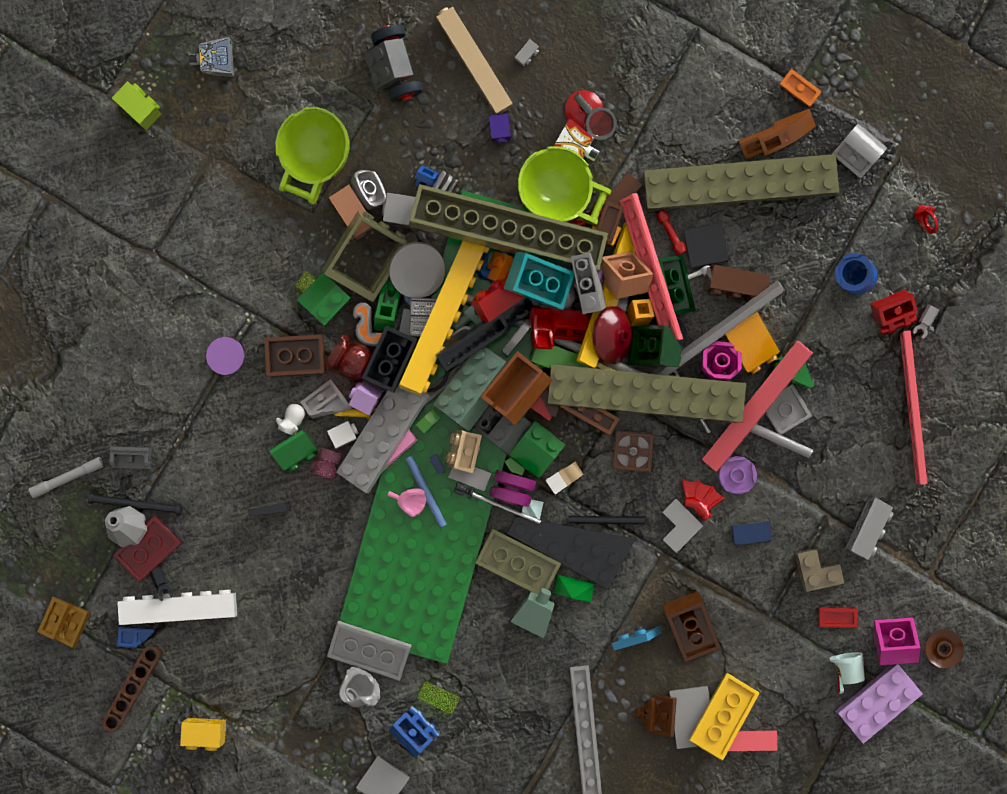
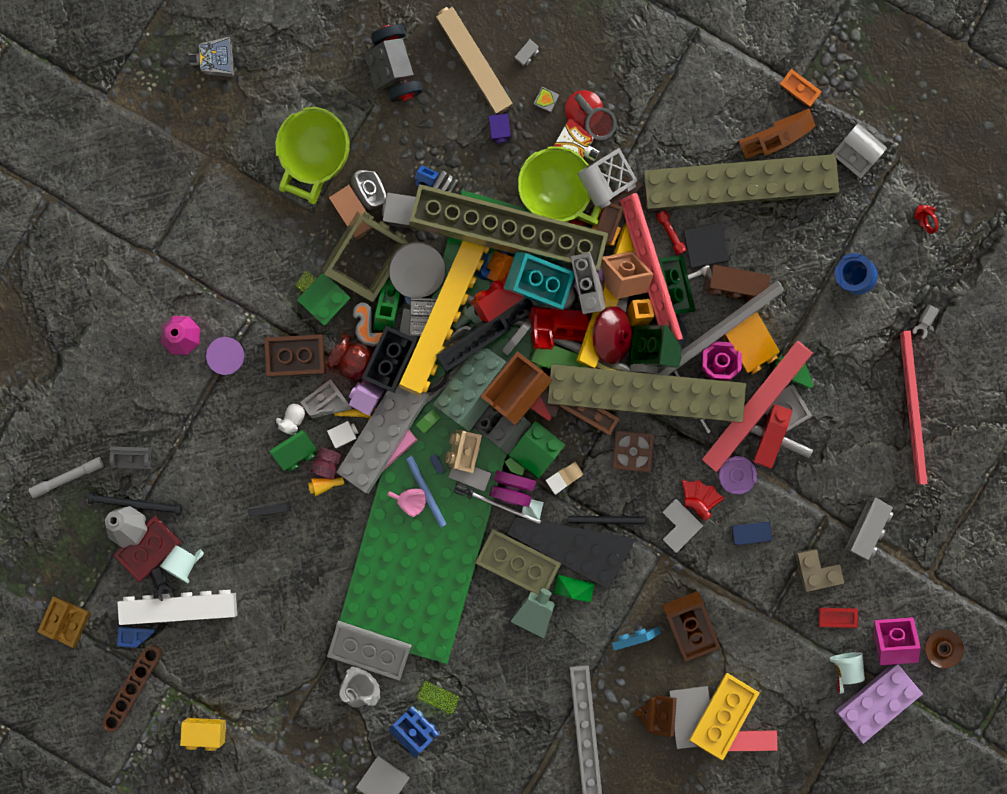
(133, 101): lime brick -> none
(180, 563): none -> light aqua hat
(187, 338): none -> dark pink cone
(321, 485): none -> yellow cone
(546, 99): none -> tile
(597, 183): none -> light grey piece
(643, 368): none -> light grey tile
(772, 435): none -> red slope
(895, 311): red brick -> none

